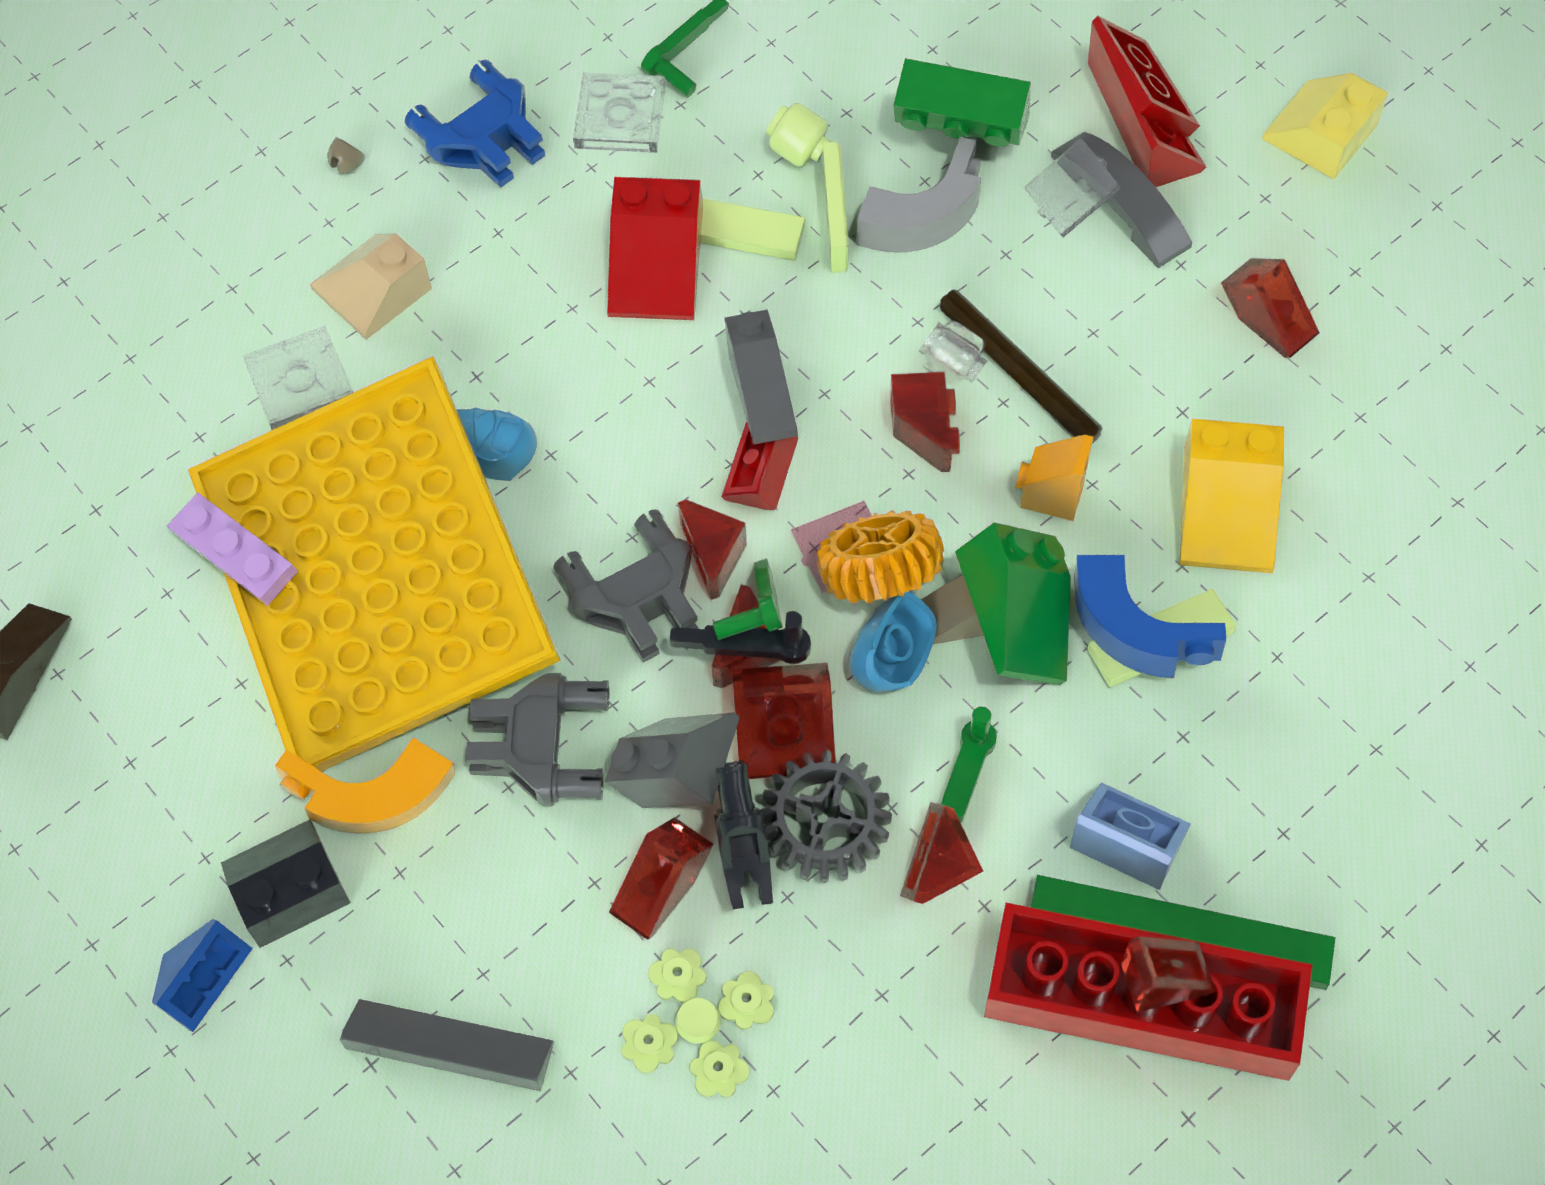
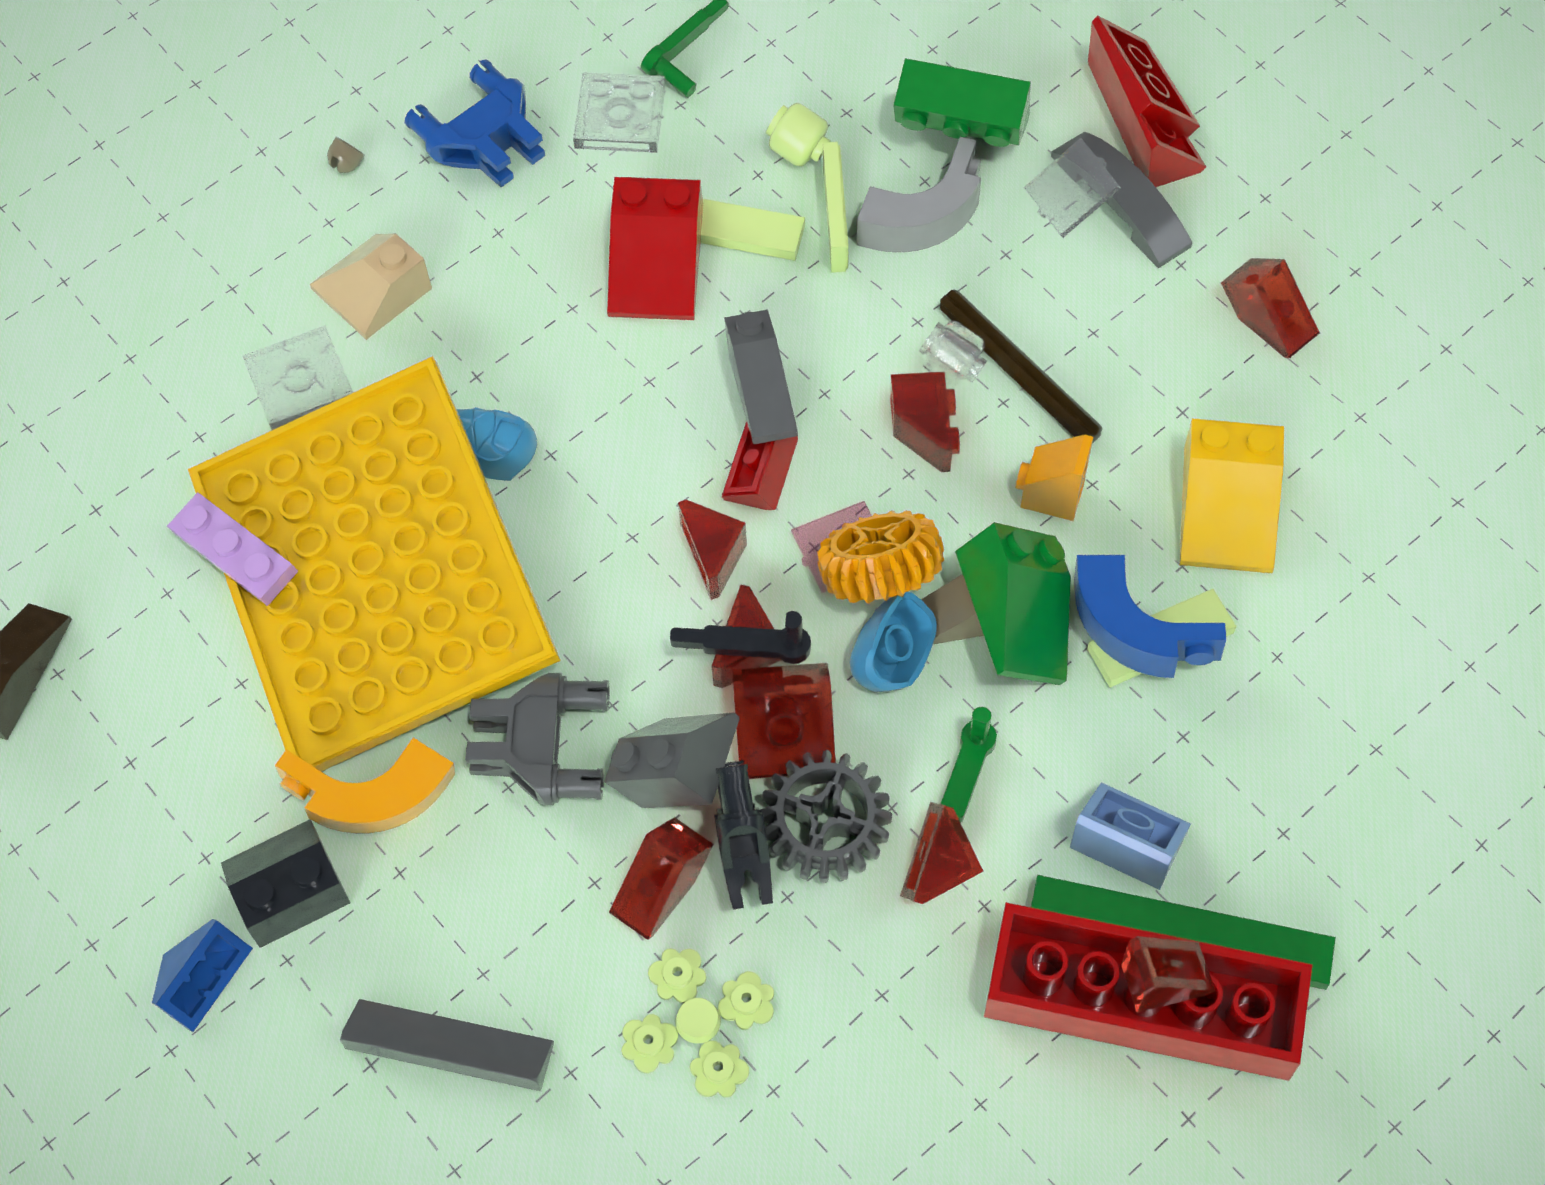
(638, 592): dark grey connector -> none
(765, 614): green piece -> none
(1328, 121): light yellow slope -> none

